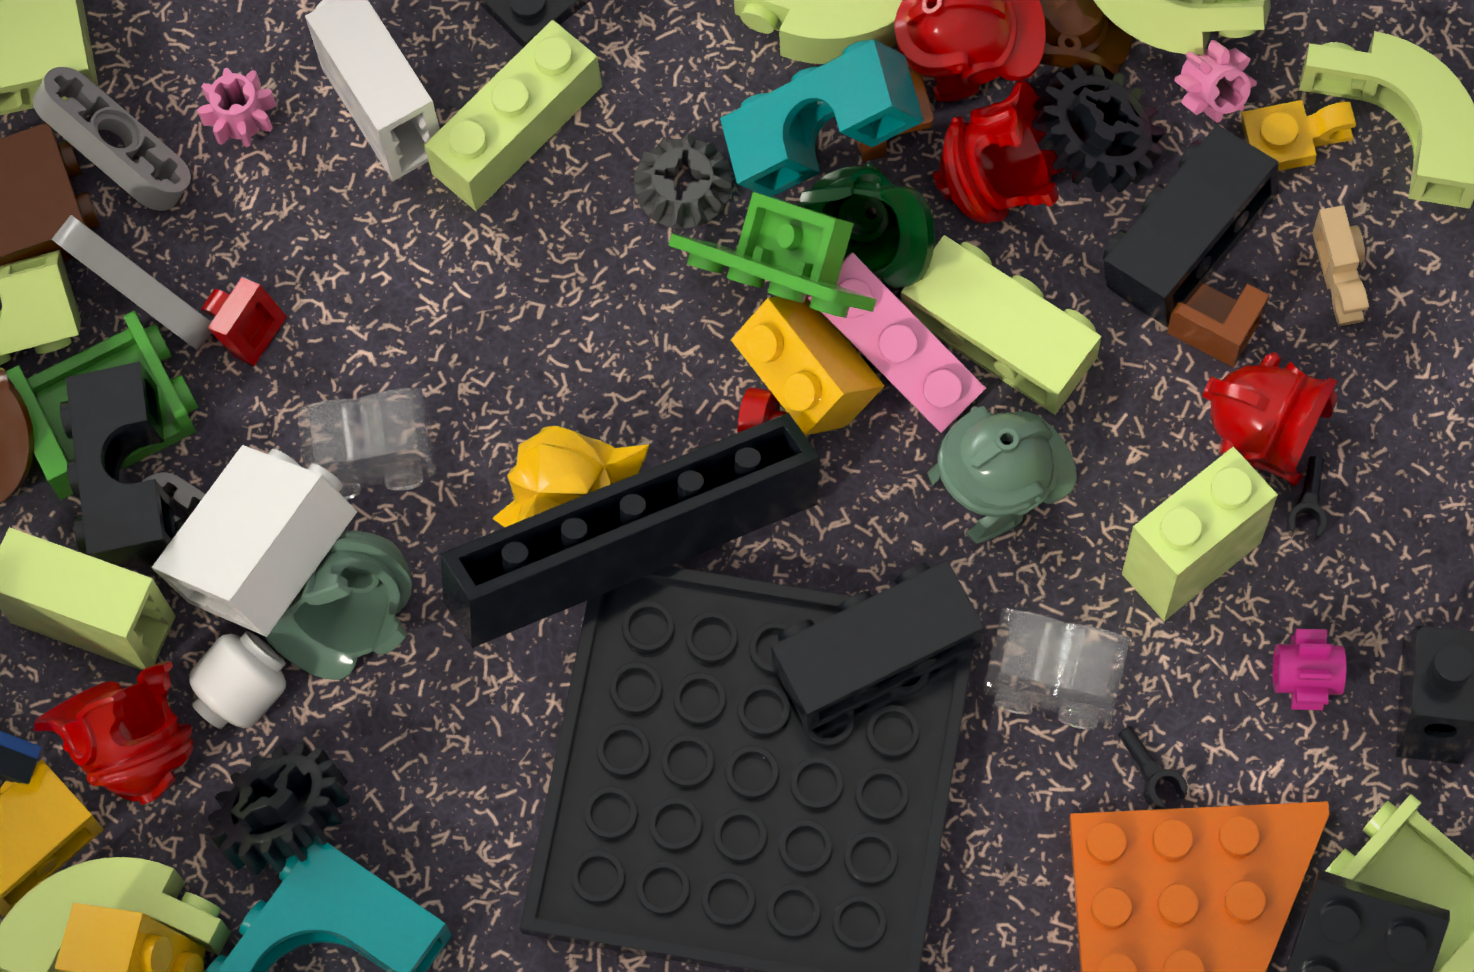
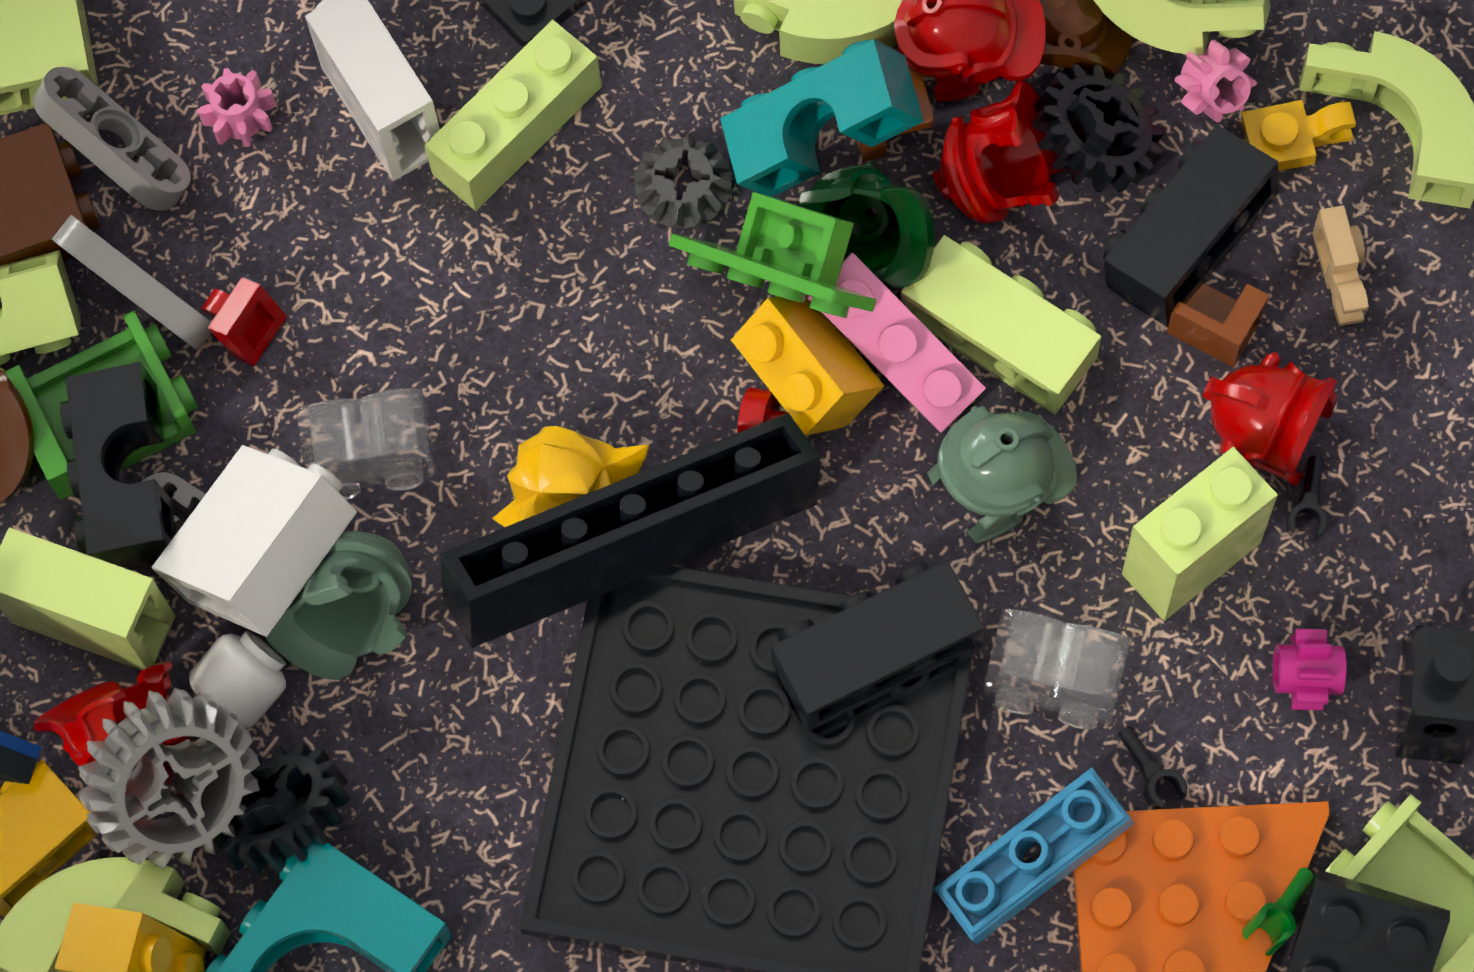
(207, 778): none -> light grey gear
(1069, 831): none -> dark azure tile
(1277, 917): none -> green hand

